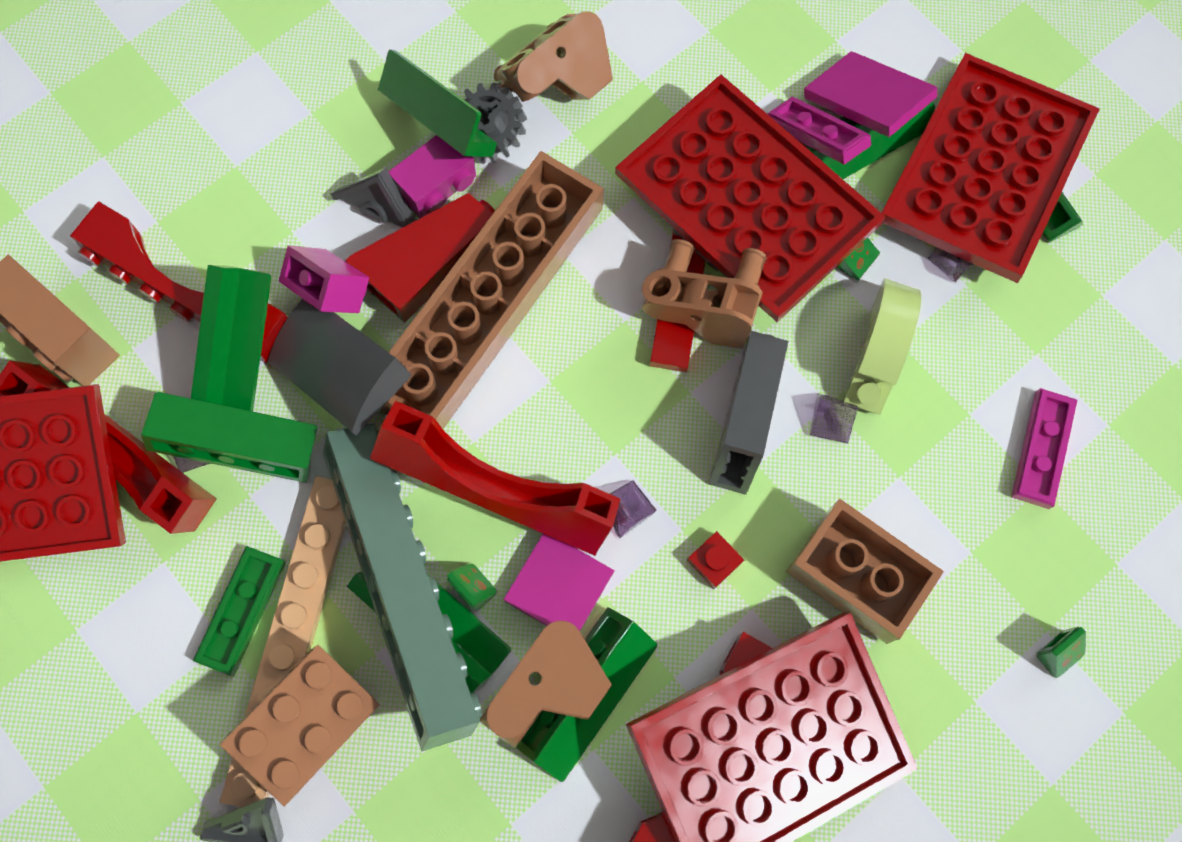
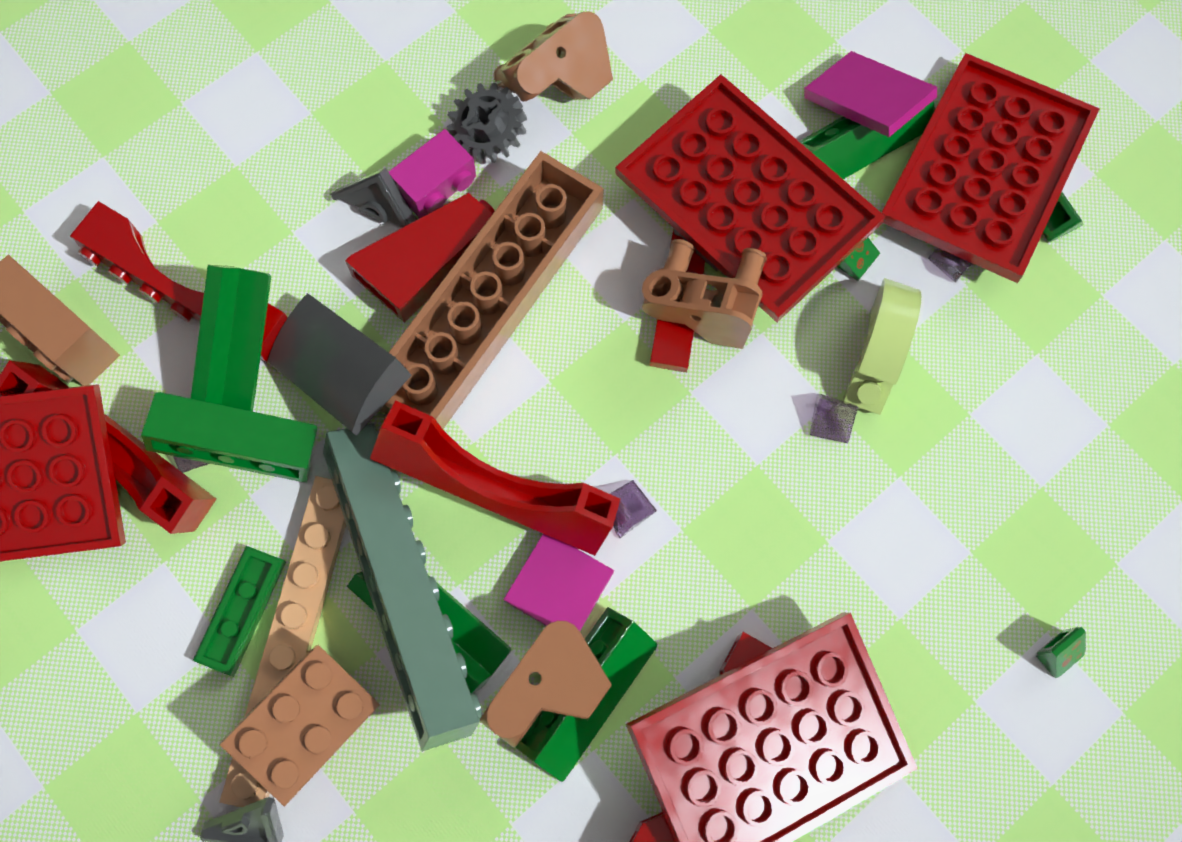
(323, 279): dark pink brick -> none
(434, 106): green panel -> none
(471, 586): green slope -> none
(715, 560): red plate -> none
(749, 413): dark grey slope -> none
(821, 130): dark pink tile -> none
(865, 572): nougat brick -> none
(1044, 448): dark pink tile -> none

